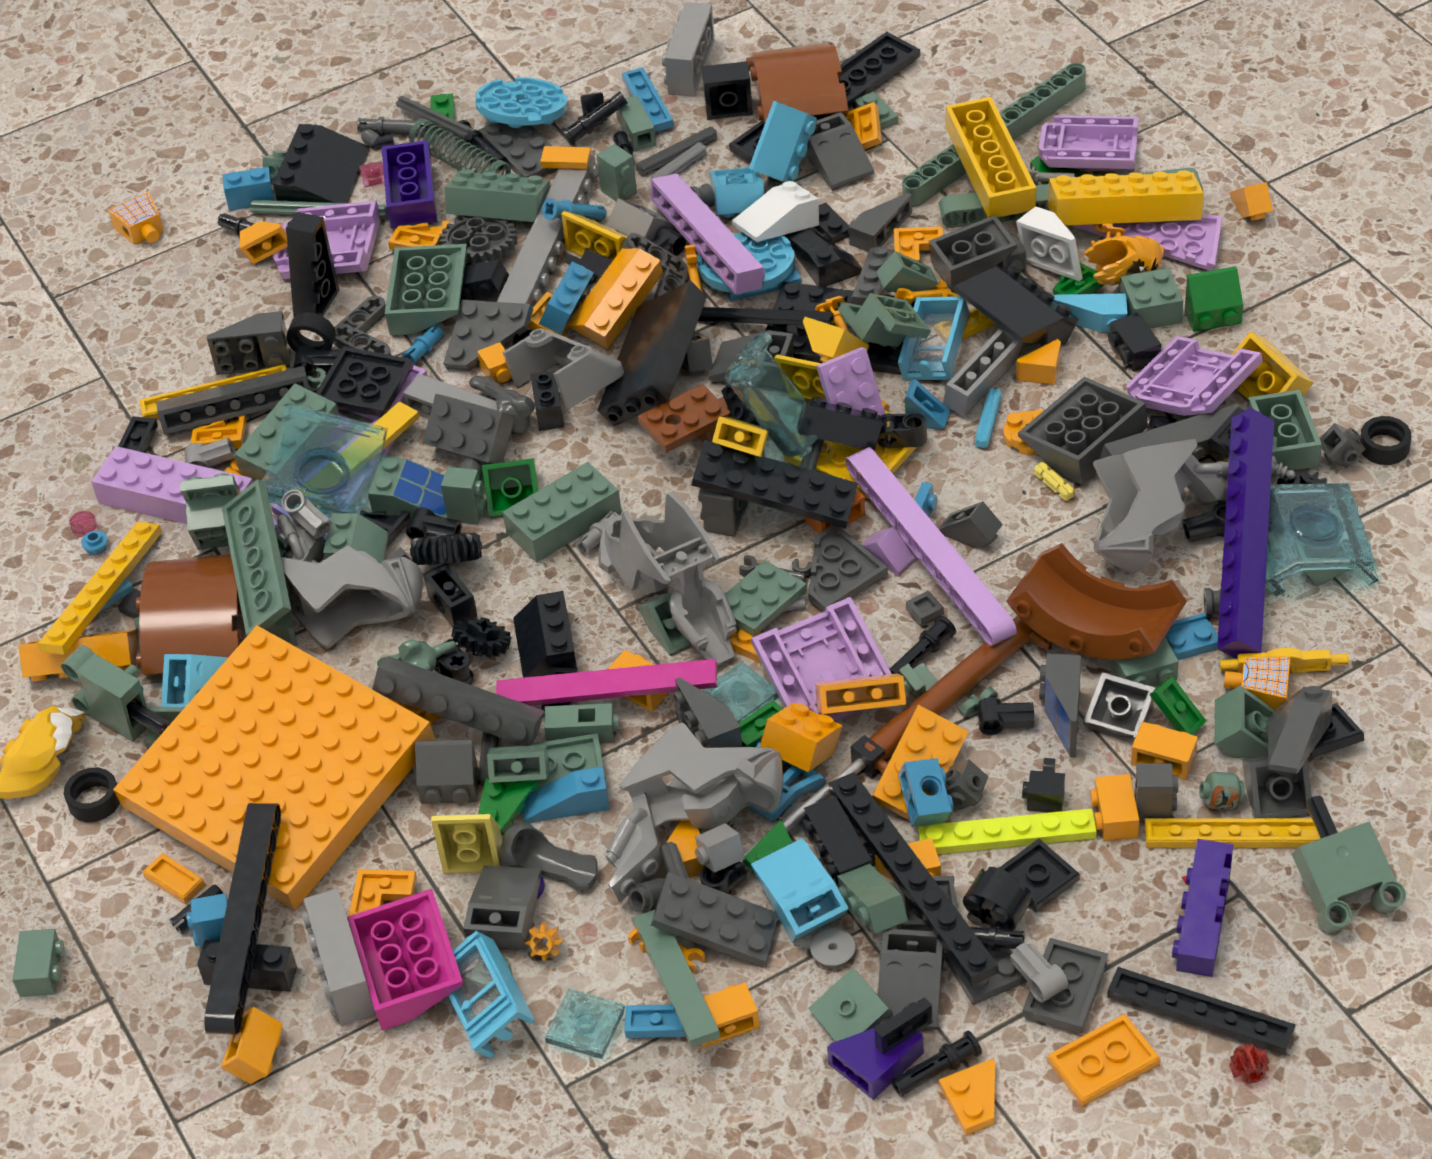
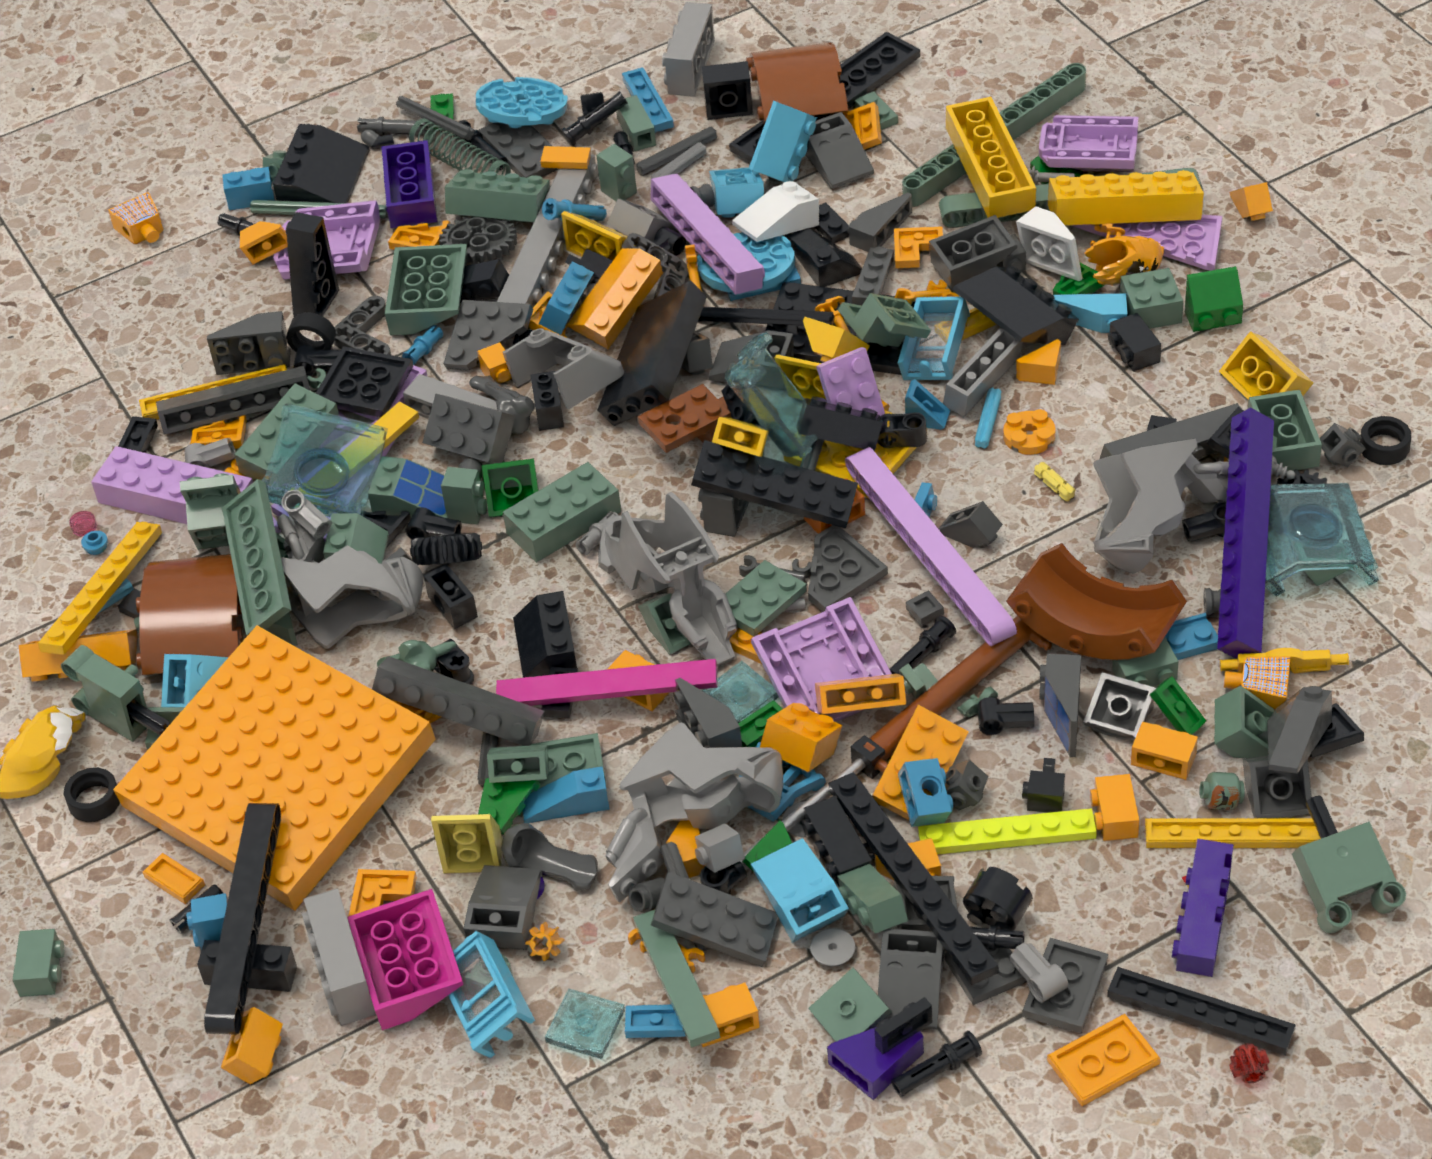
(372, 173): clear pink plate -> none
(446, 771): dark grey slope -> none
(481, 637): black gear -> none
(581, 720): sand green brick -> none
(890, 550): lavender slope -> none
(906, 273): sand green brick -> none
(971, 1096): light orange wing -> none
(1041, 872): black plate -> none
(1080, 423): dark grey slope -> none
(1155, 790): dark grey brick -> none
(1191, 378): lavender wedge -> none

